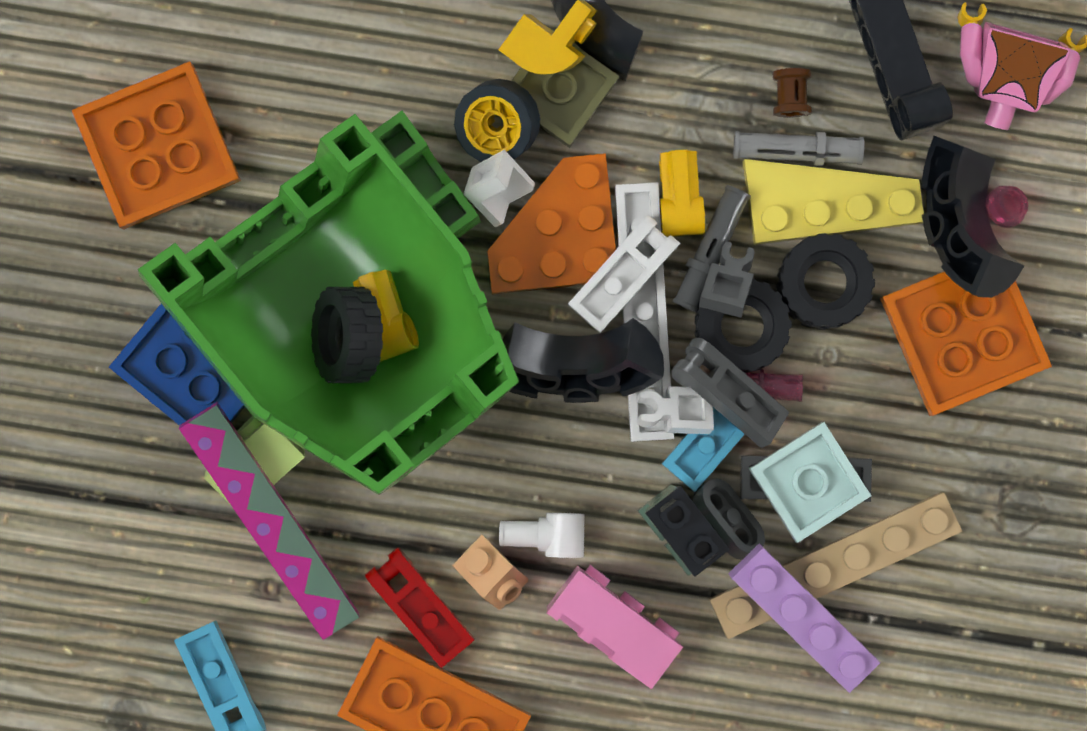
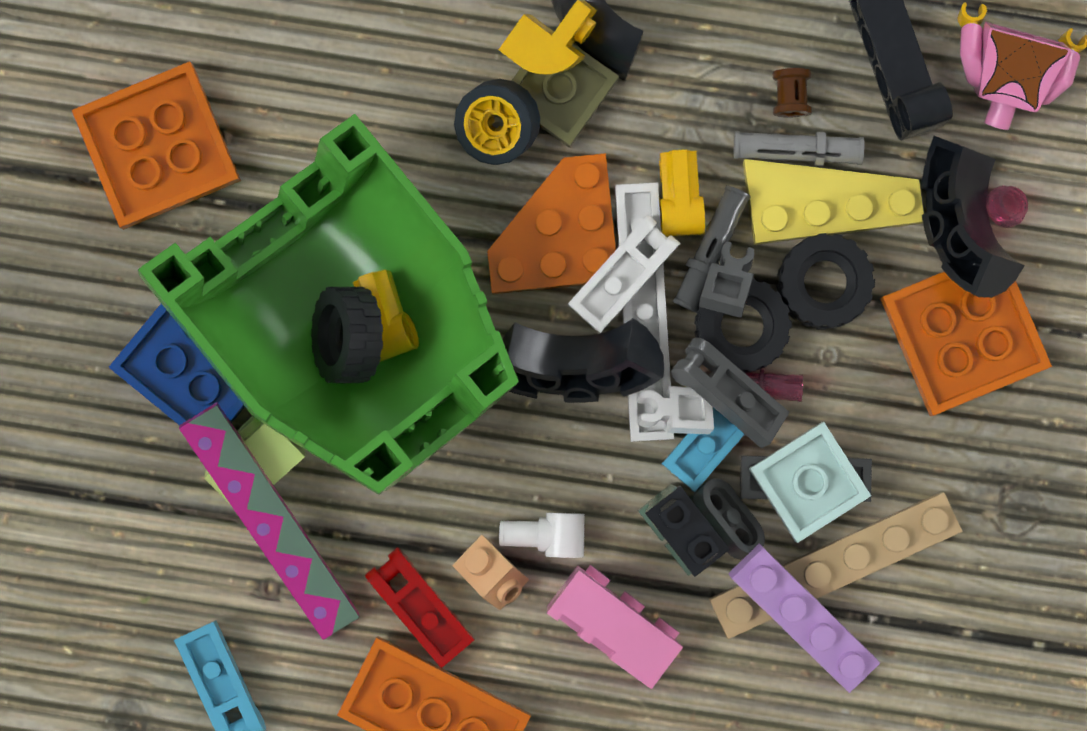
(420, 166): bright green arch -> none
(495, 185): white panel -> none

